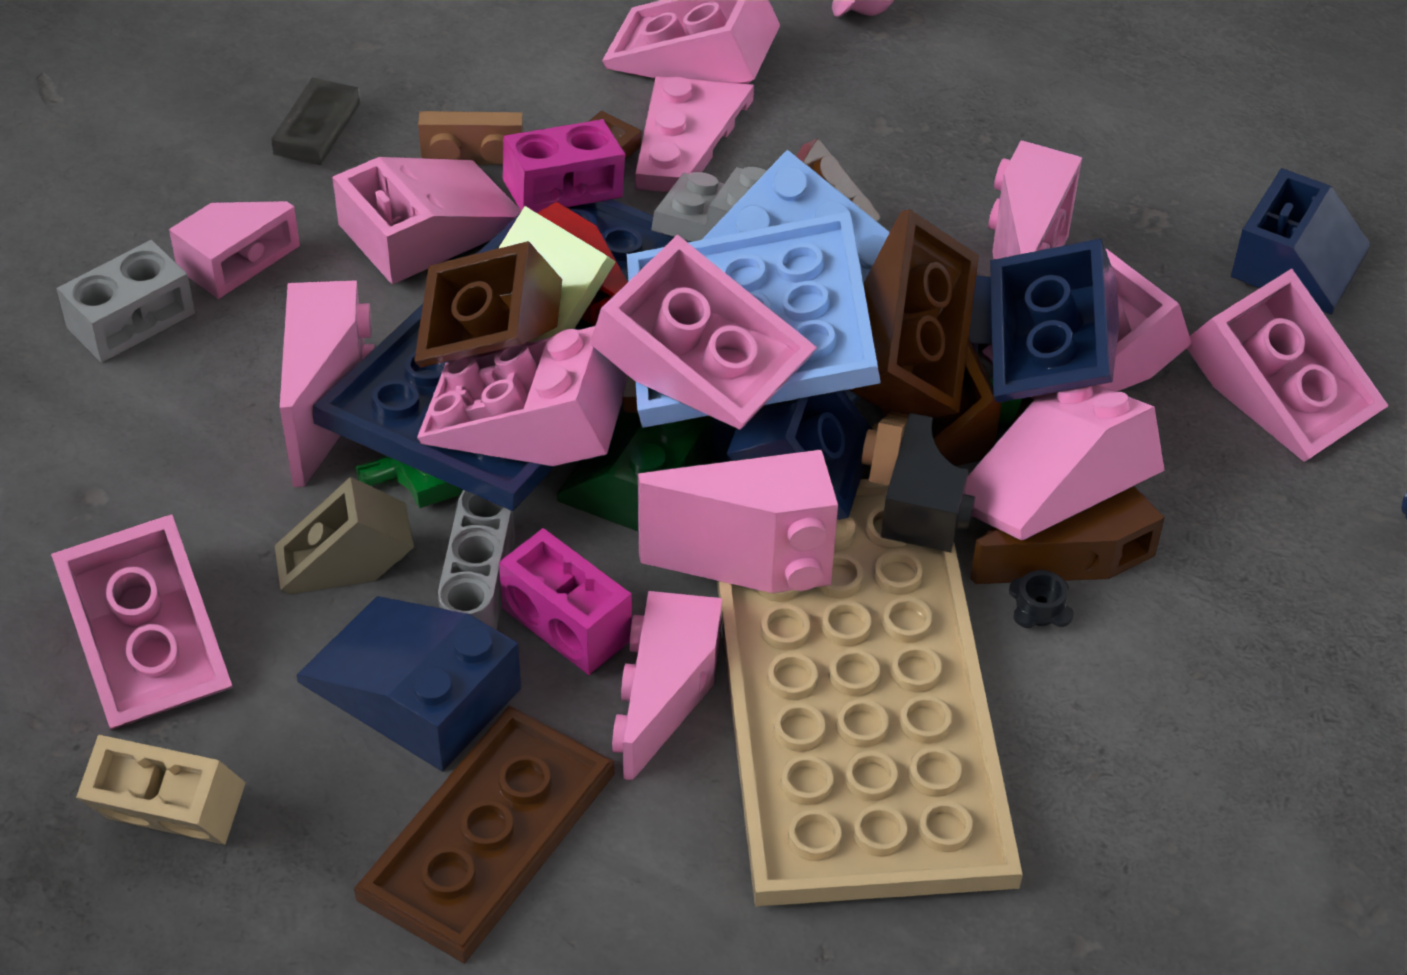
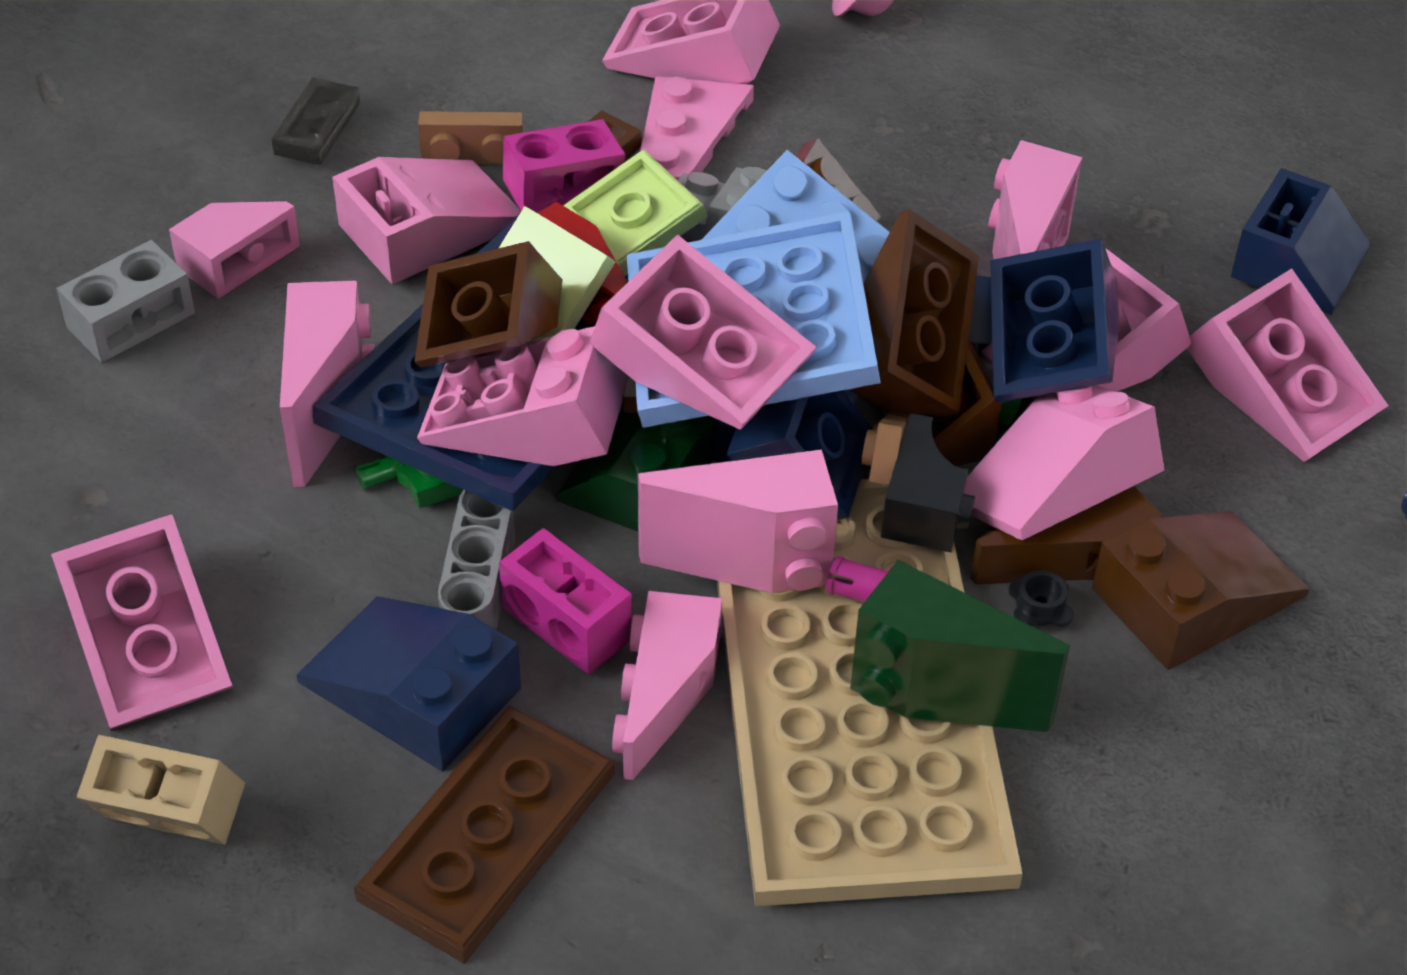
(344, 540): dark tan slope -> none
(638, 207): none -> yellowish green tile
(864, 579): none -> dark pink pin
(953, 656): none -> dark green slope
(1192, 582): none -> reddish brown slope

